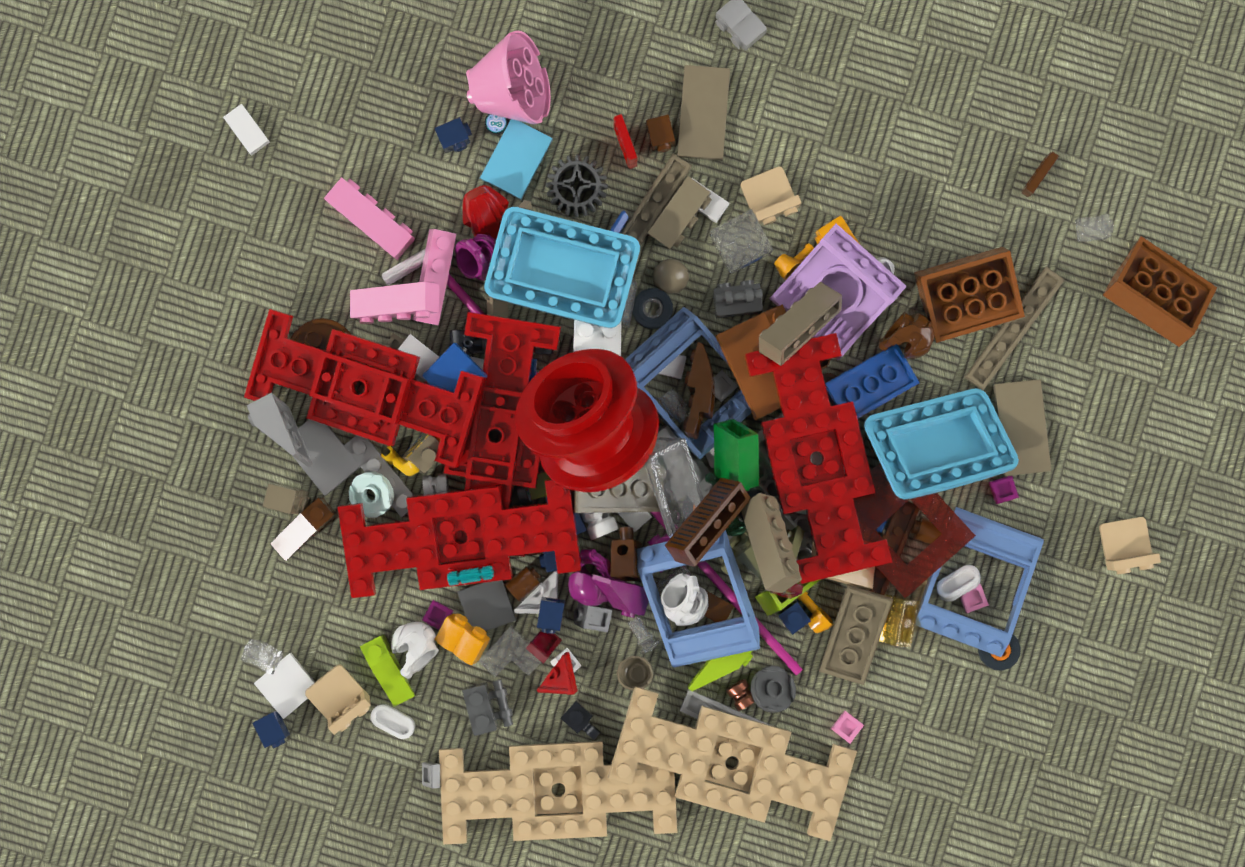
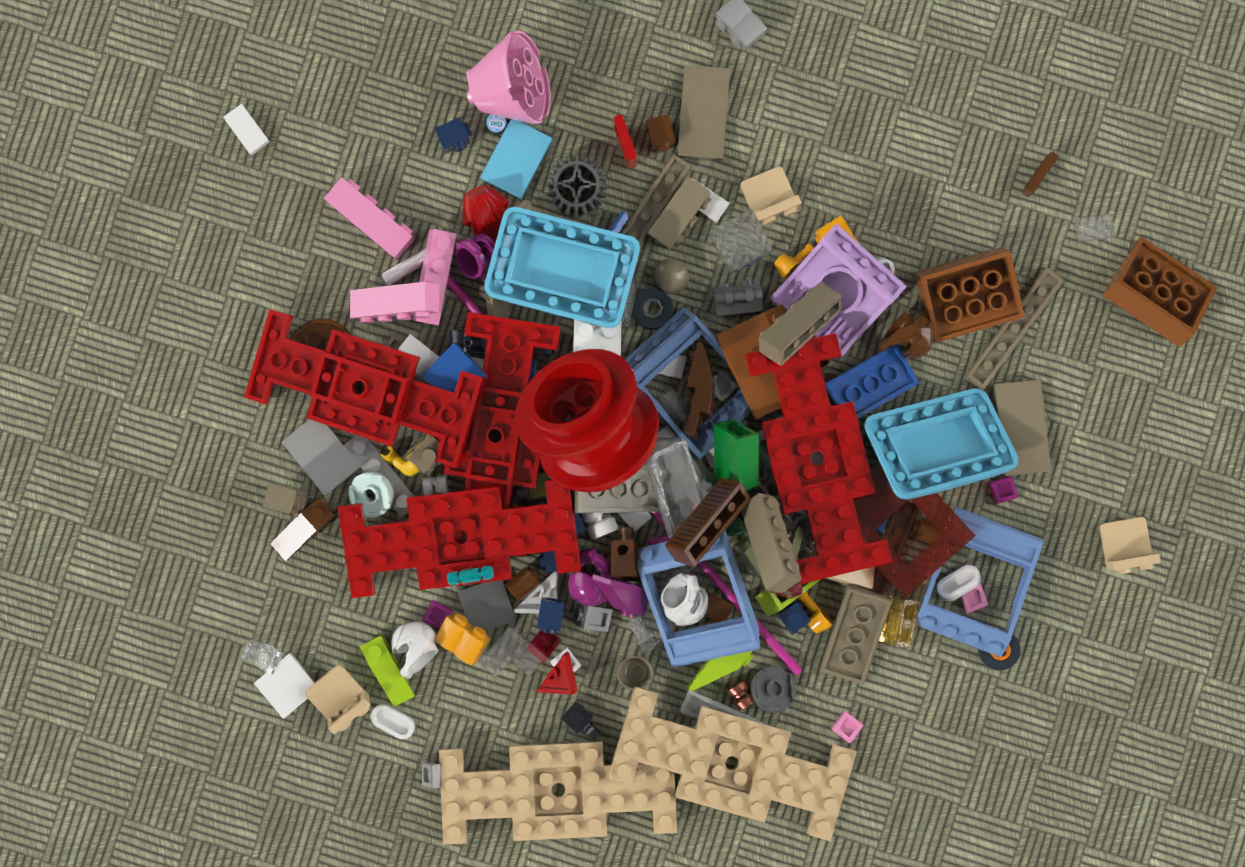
(271, 730): dark blue brick -> none
(277, 422): light grey slope -> none
(481, 709): dark grey brick -> none

